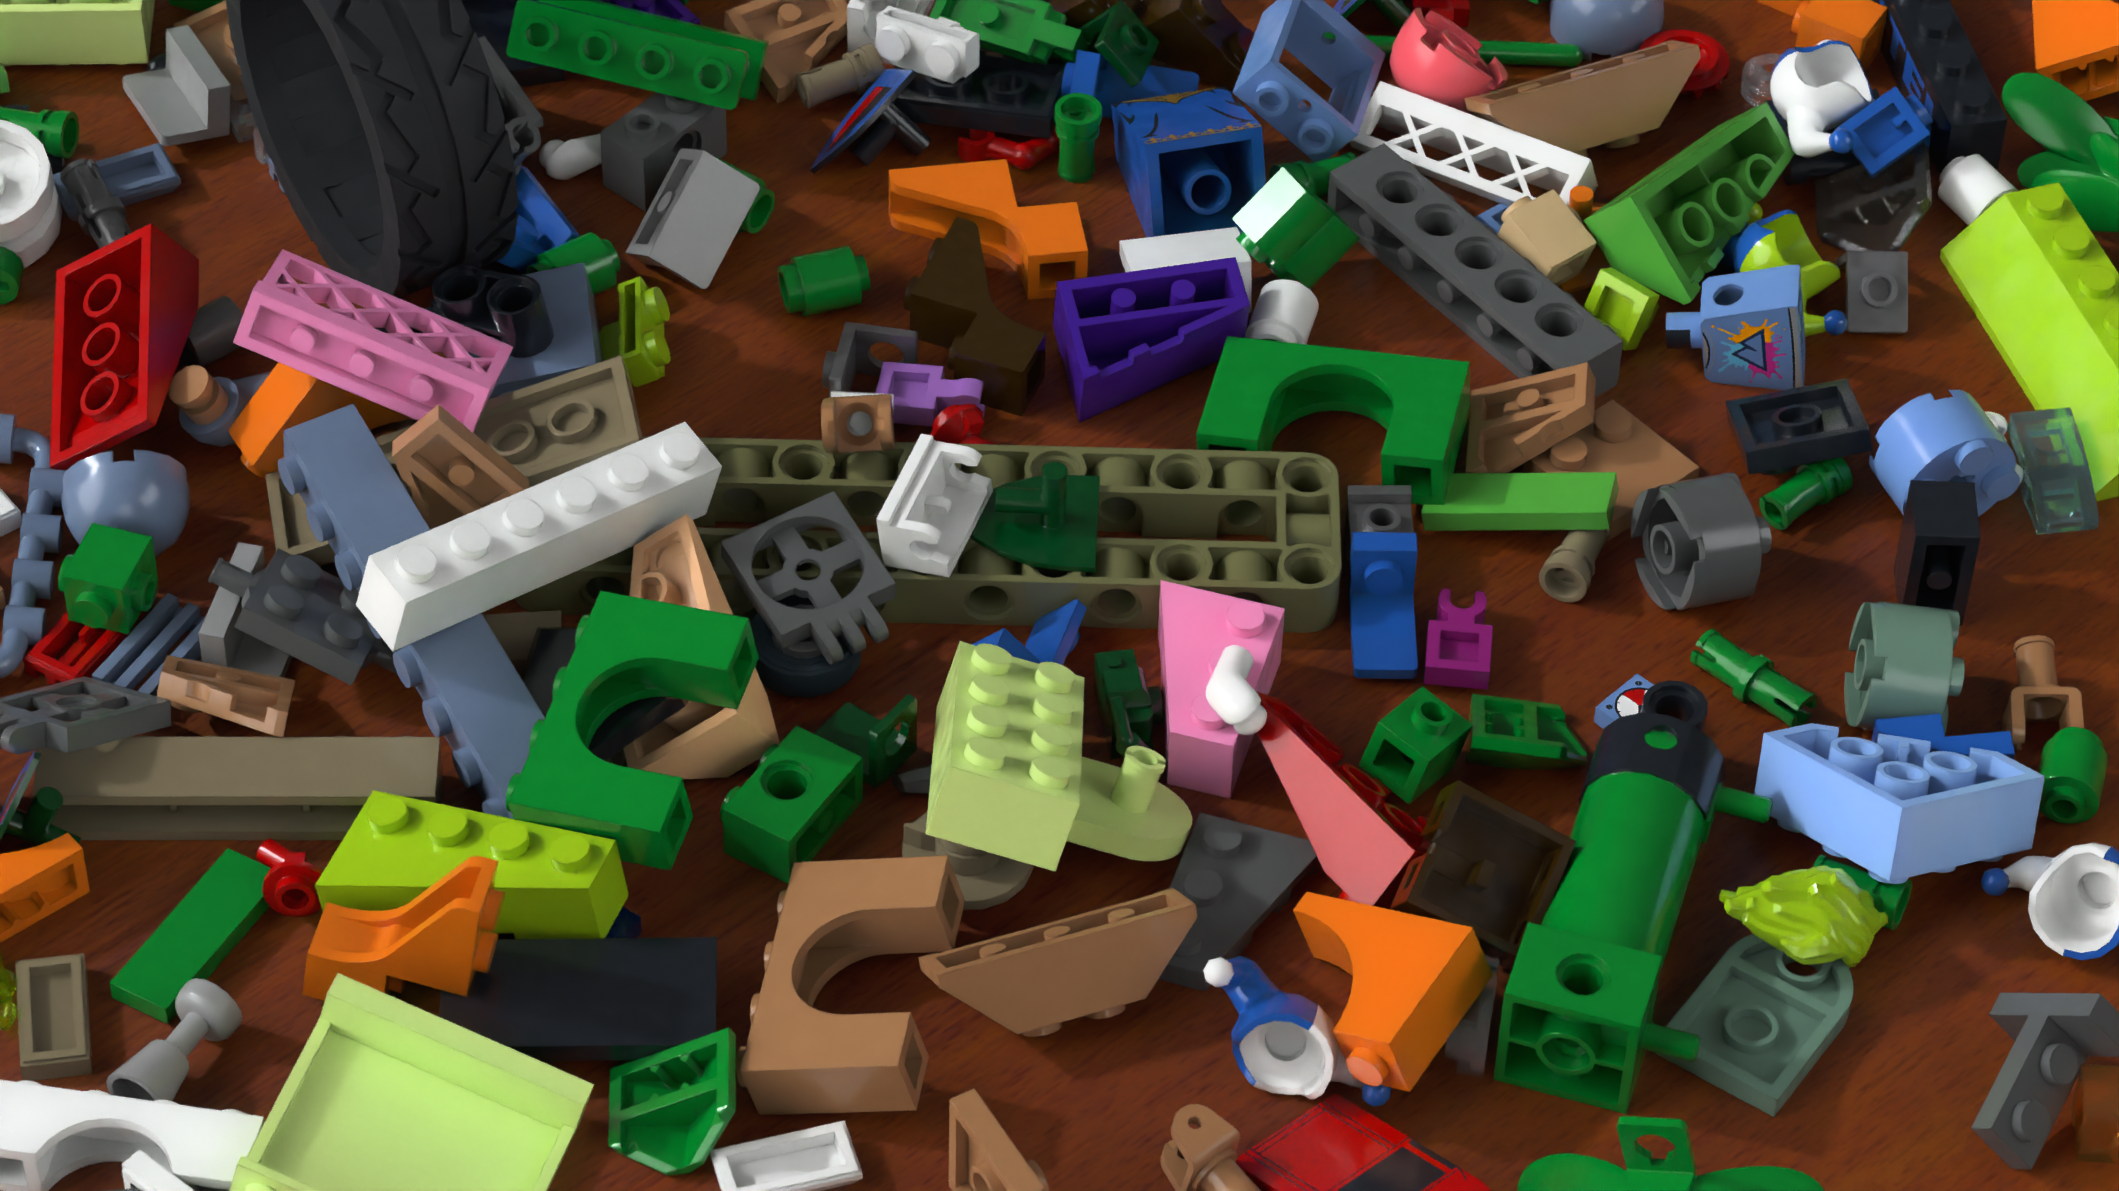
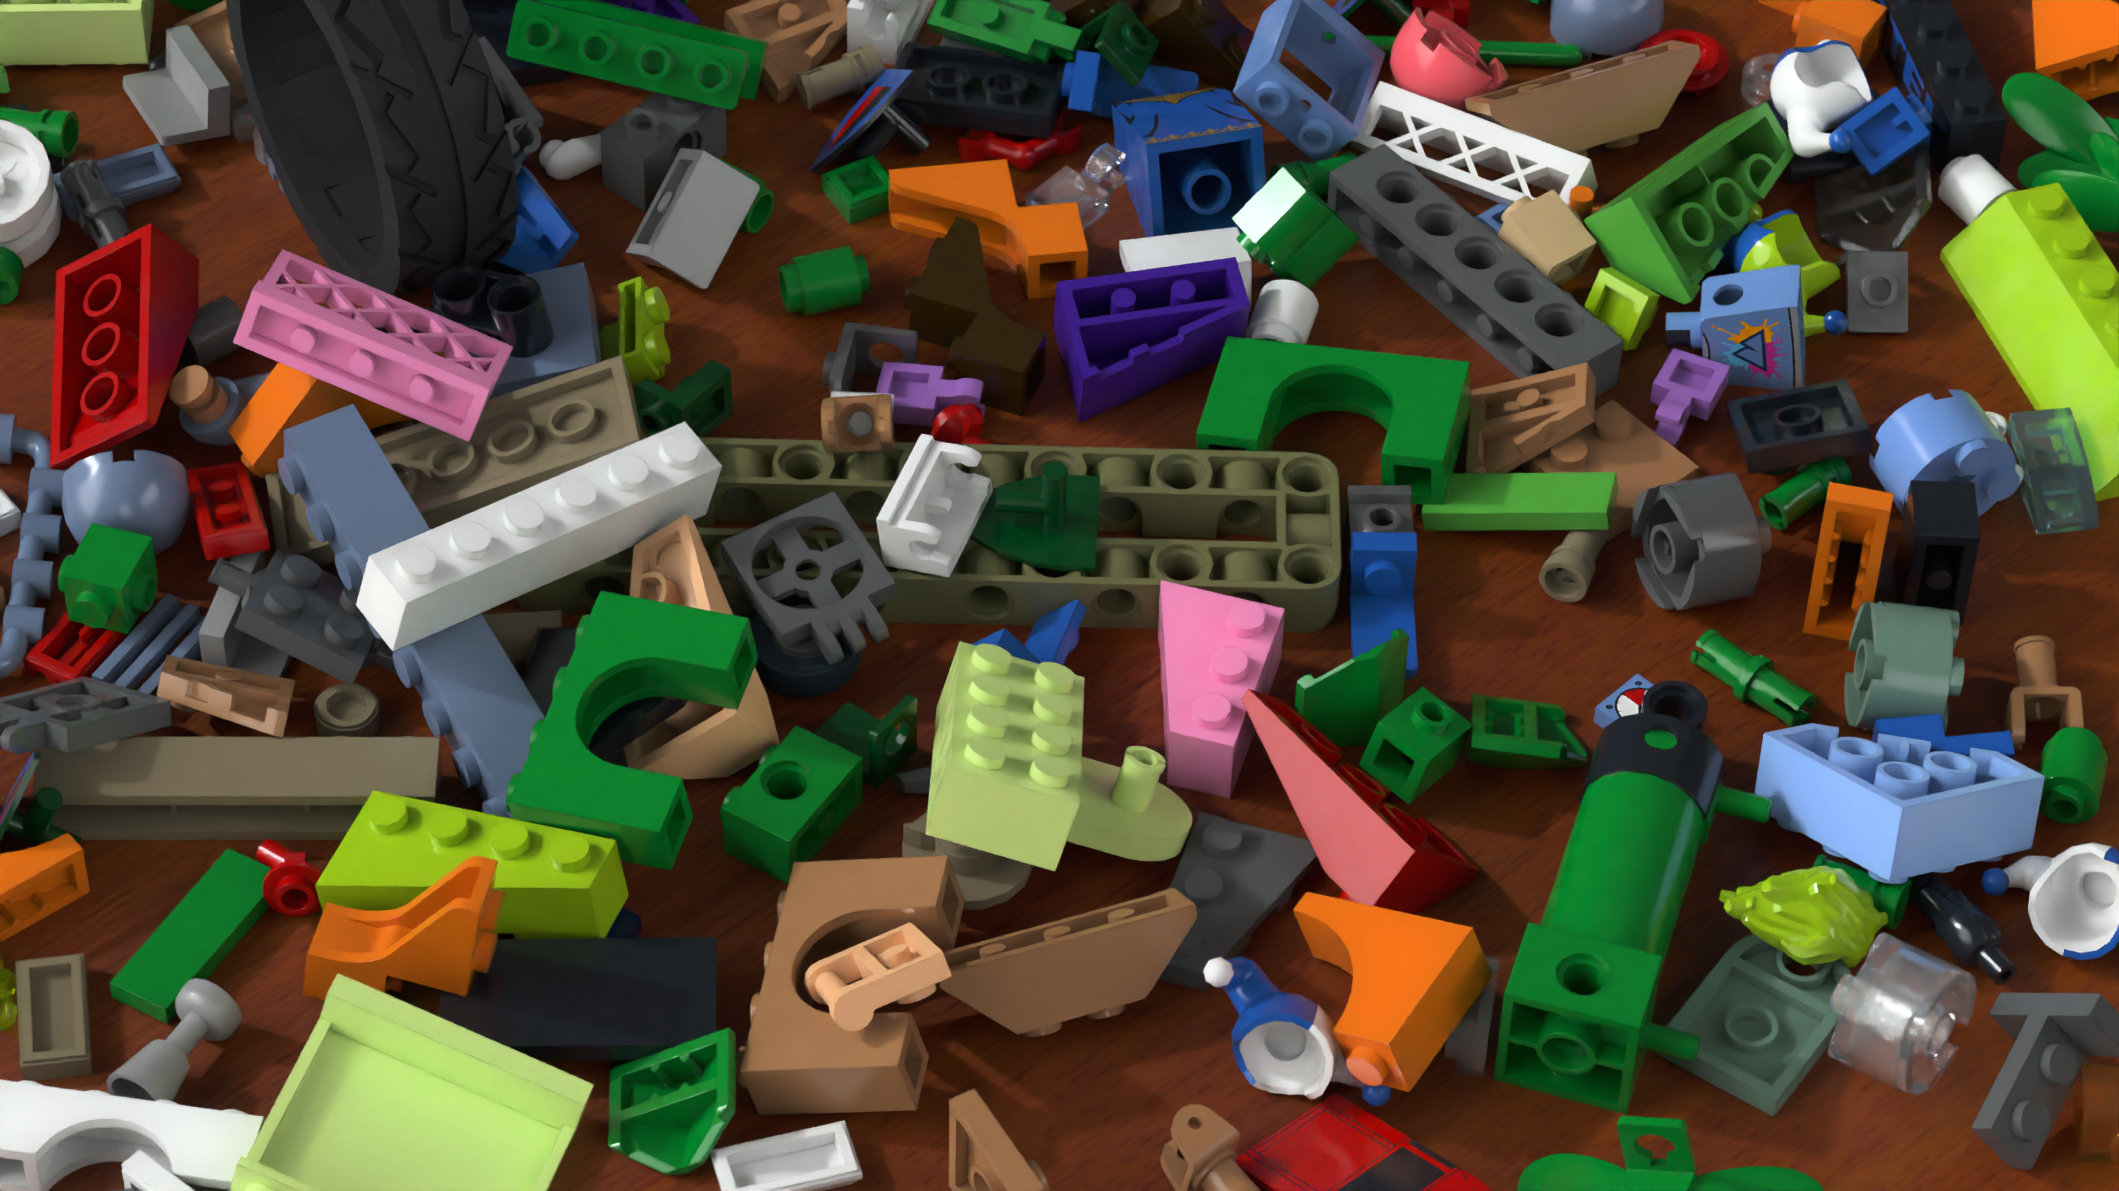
(226, 511): none -> red tile
(347, 711): none -> dark tan tile
(451, 469): medium nougat wing -> none
(597, 254): green brick -> none
(698, 400): none -> dark green bracket
(858, 189): none -> green tile
(893, 967): none -> light nougat plate
(927, 44): white piece -> none
(1077, 127): green pin -> none
(1089, 188): none -> clear plate
(1125, 702): dark green piece -> none
(1231, 693): white arm -> none
(1357, 693): none -> green slope
(1459, 644): magenta plate -> none
(1484, 869): dark brown piece -> none
(1686, 388): none -> medium lavender plate
(1846, 558): none -> orange arch
(1900, 1015): none -> clear brick
(1963, 927): none -> black piece

